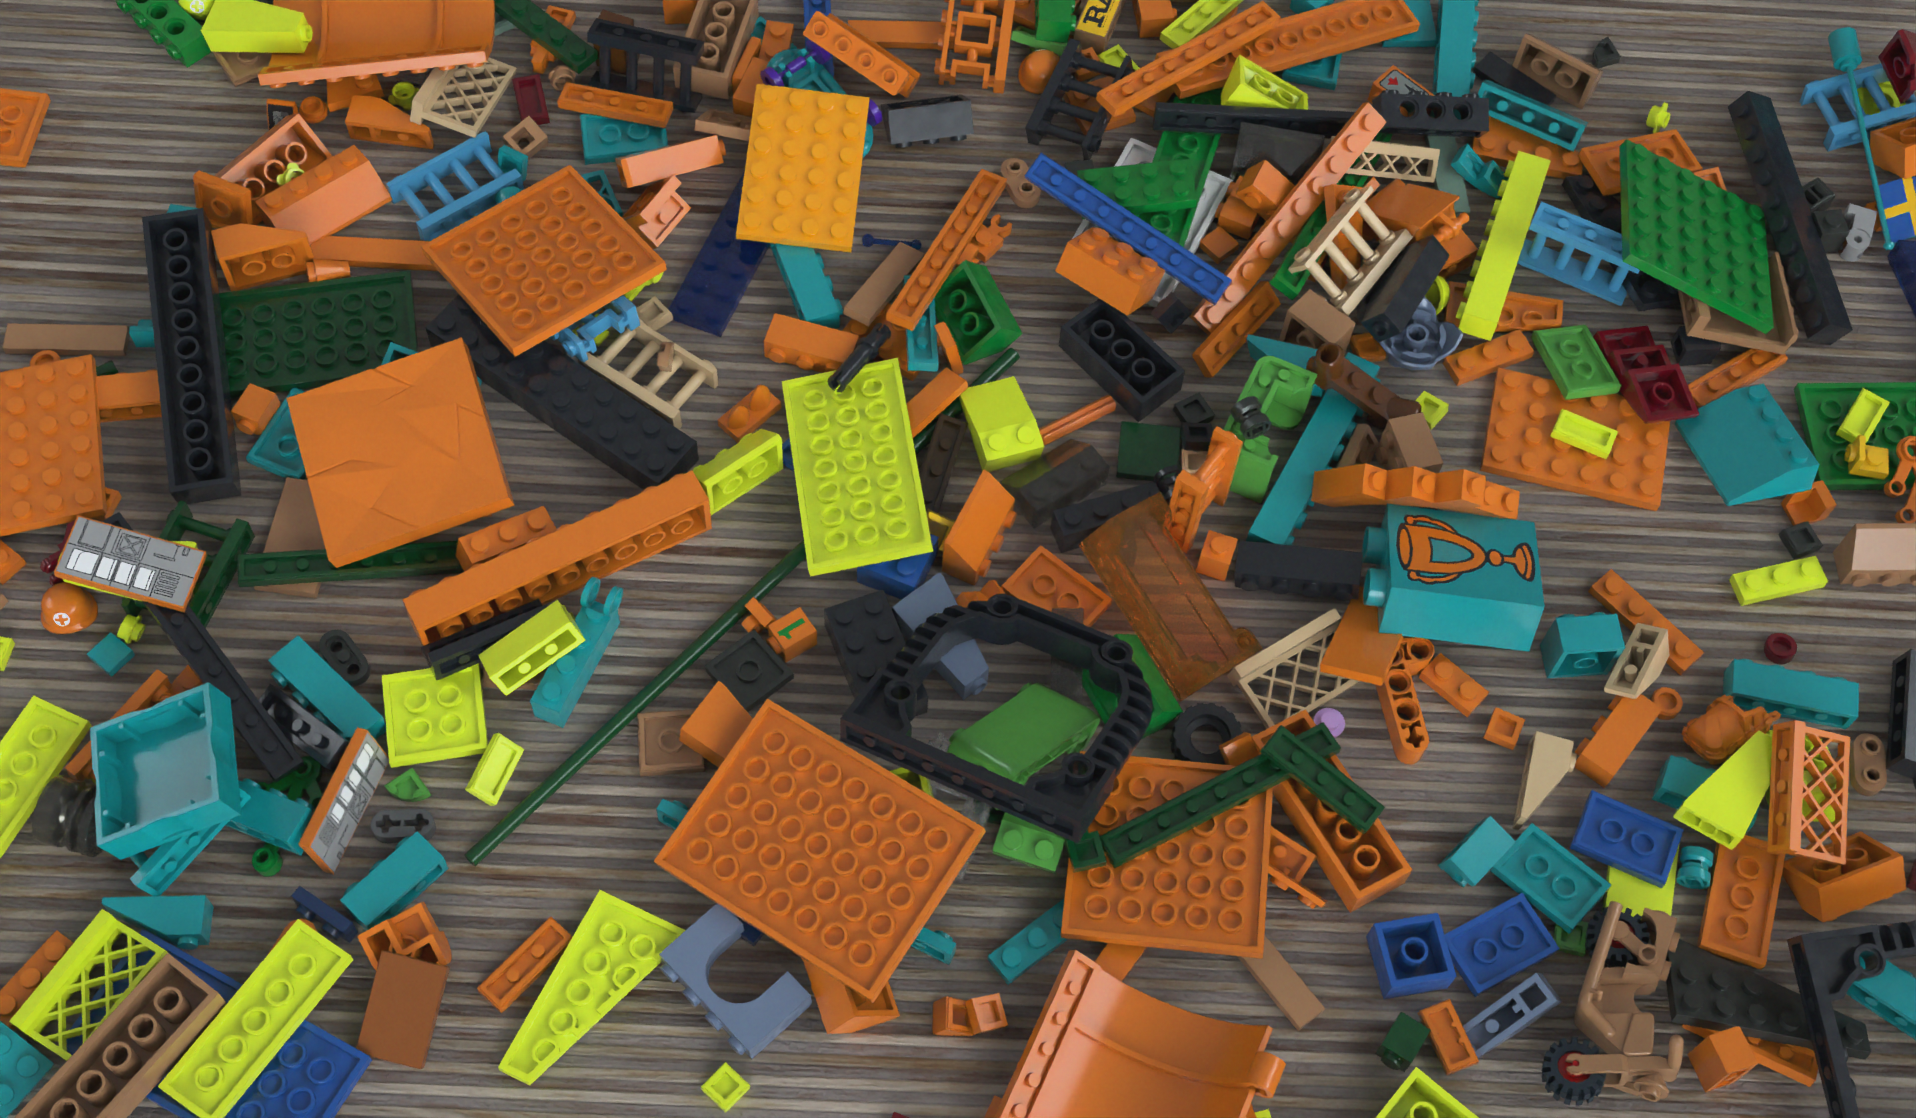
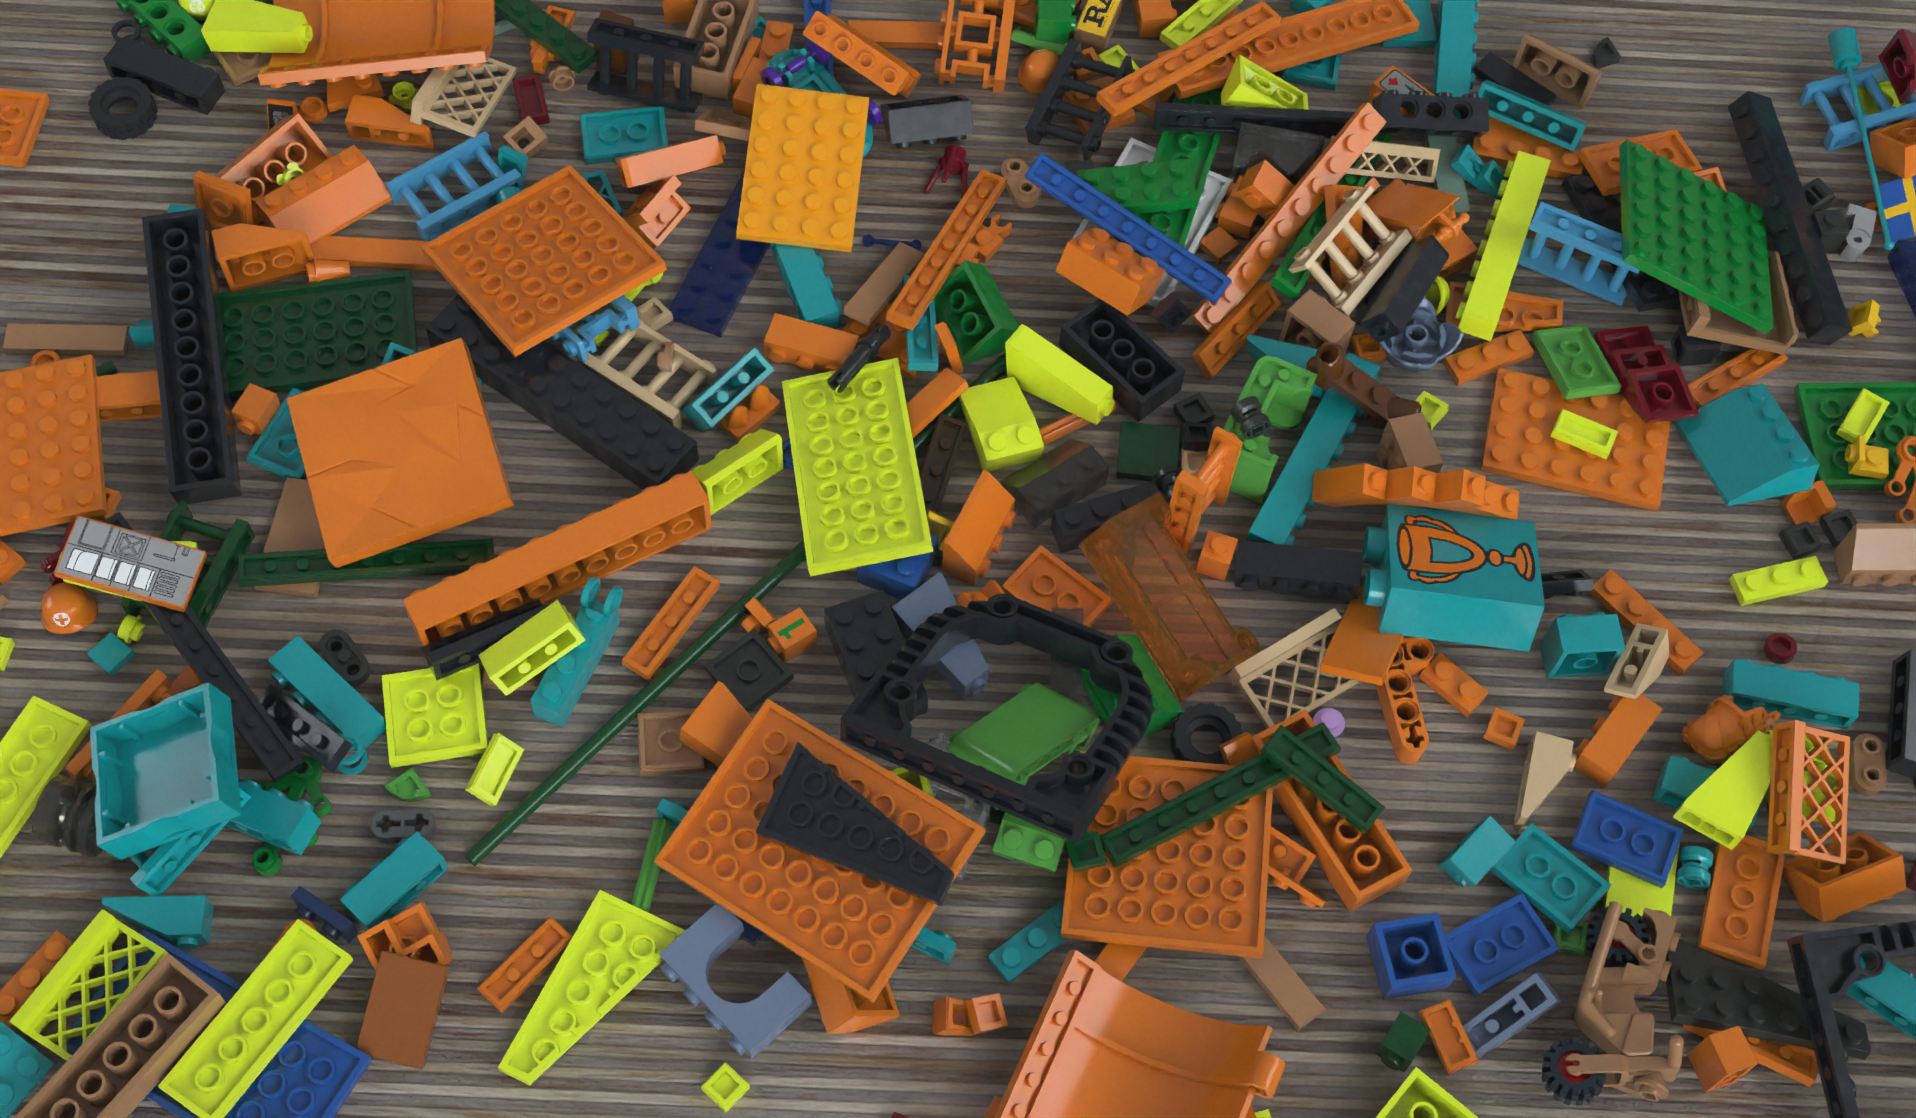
(116, 91): none -> black tyre
(162, 72): none -> black hinge
(344, 801): tile -> none
(503, 536): orange brick -> none
(615, 105): orange tile -> none
(649, 870): none -> bright green axle
(671, 623): none -> orange plate
(728, 390): none -> teal brick
(838, 825): none -> black wing
(952, 163): none -> dark red plant
(1056, 376): none -> neon yellow slope
(1360, 447): medium nougat plate -> none
(1566, 582): none -> black plate
(1658, 117): neon yellow plate -> none
(1669, 701): orange tile -> none
(1837, 526): none -> pearl dark grey plate
(1864, 318): none -> yellow tile

